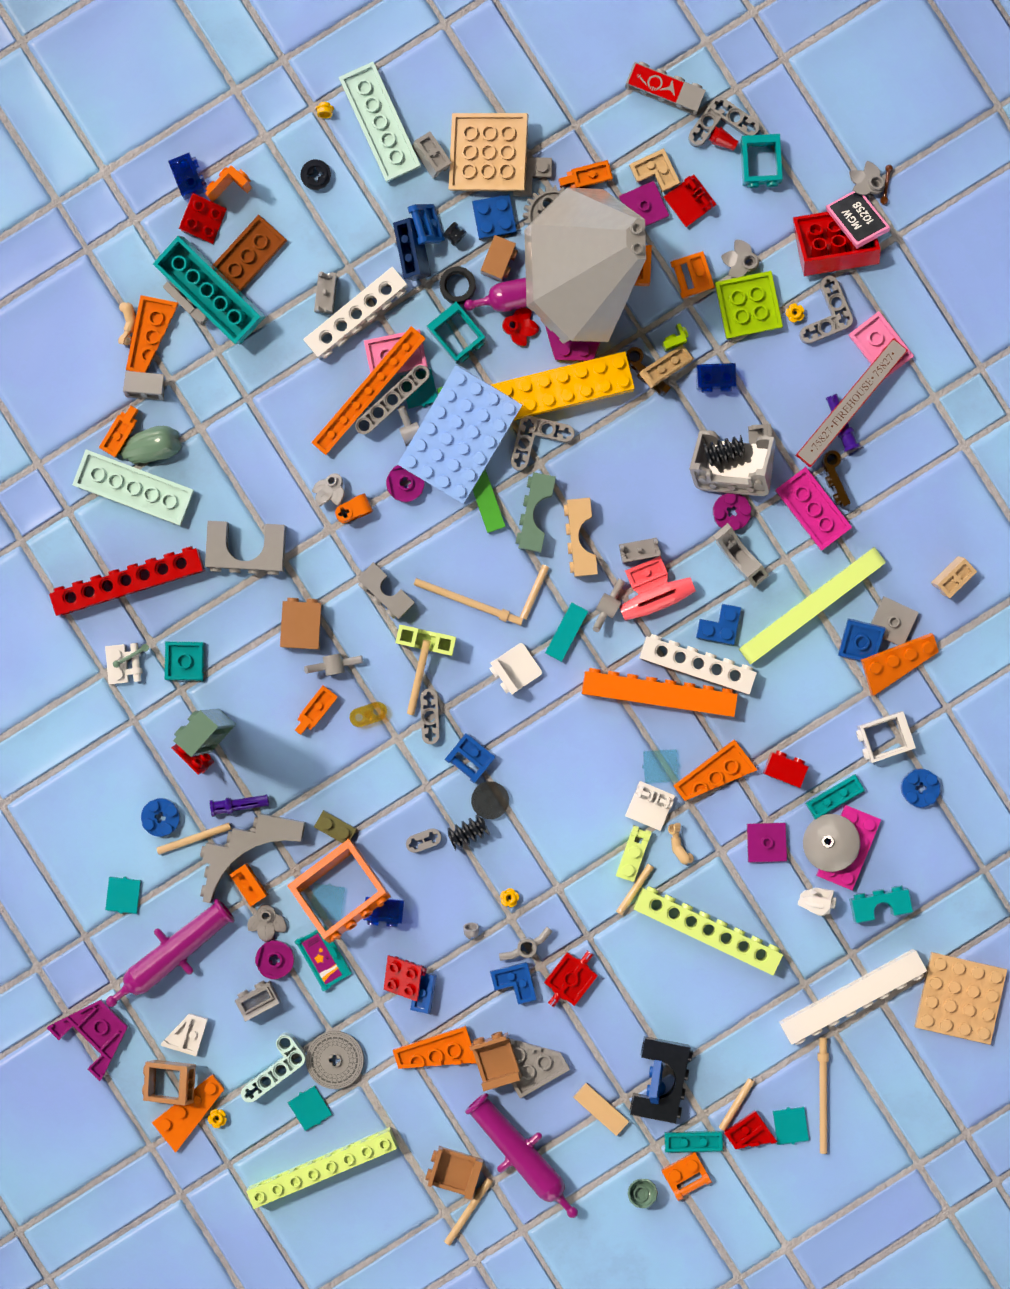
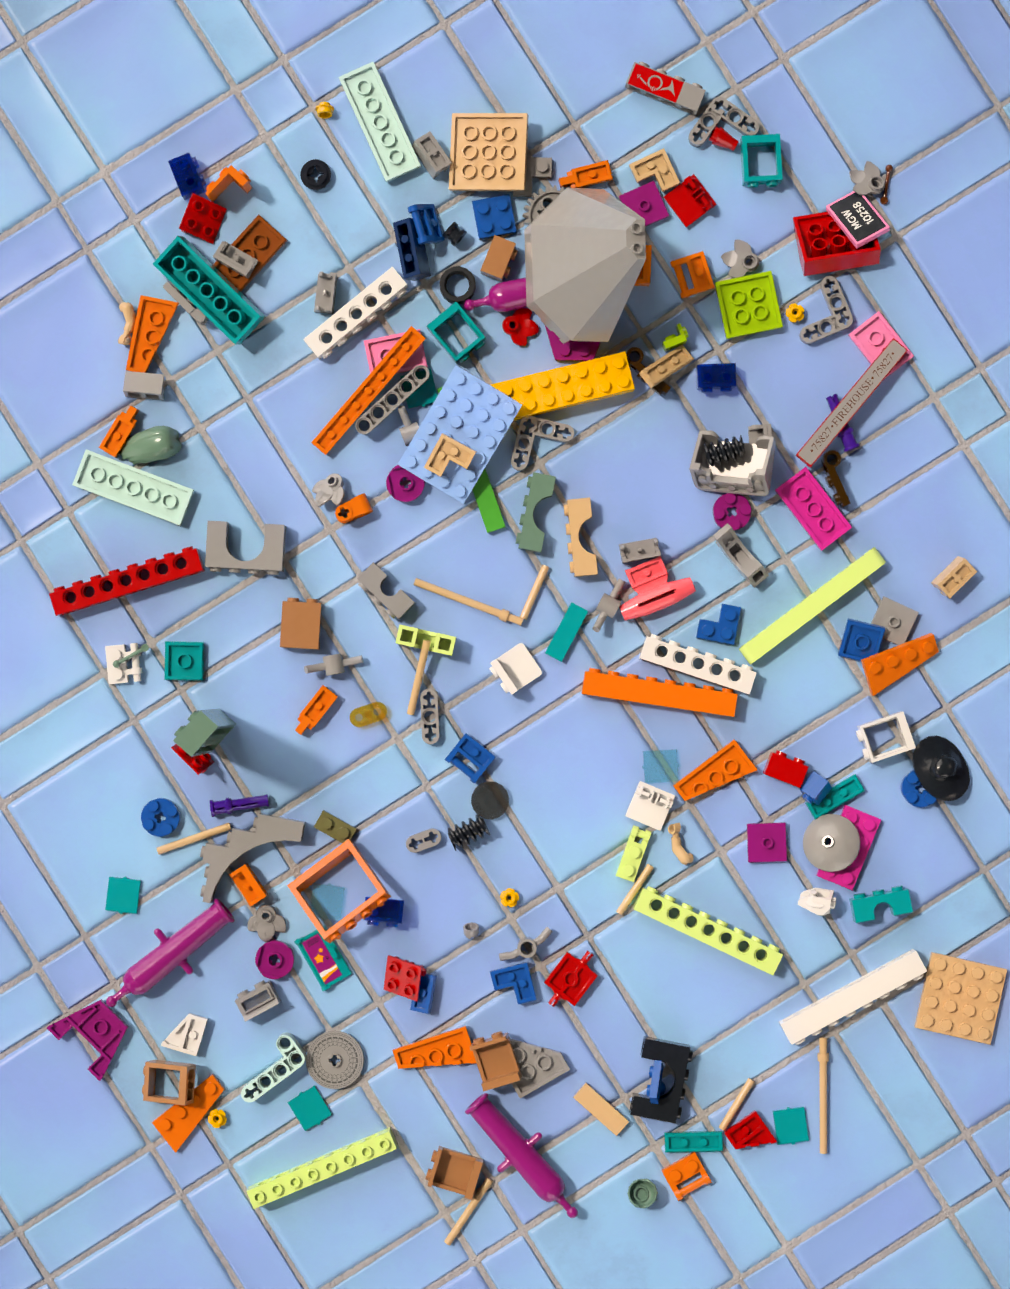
(235, 259): none -> light grey hinge
(447, 450): none -> tan plate
(815, 788): none -> brick
(941, 768): none -> black hat

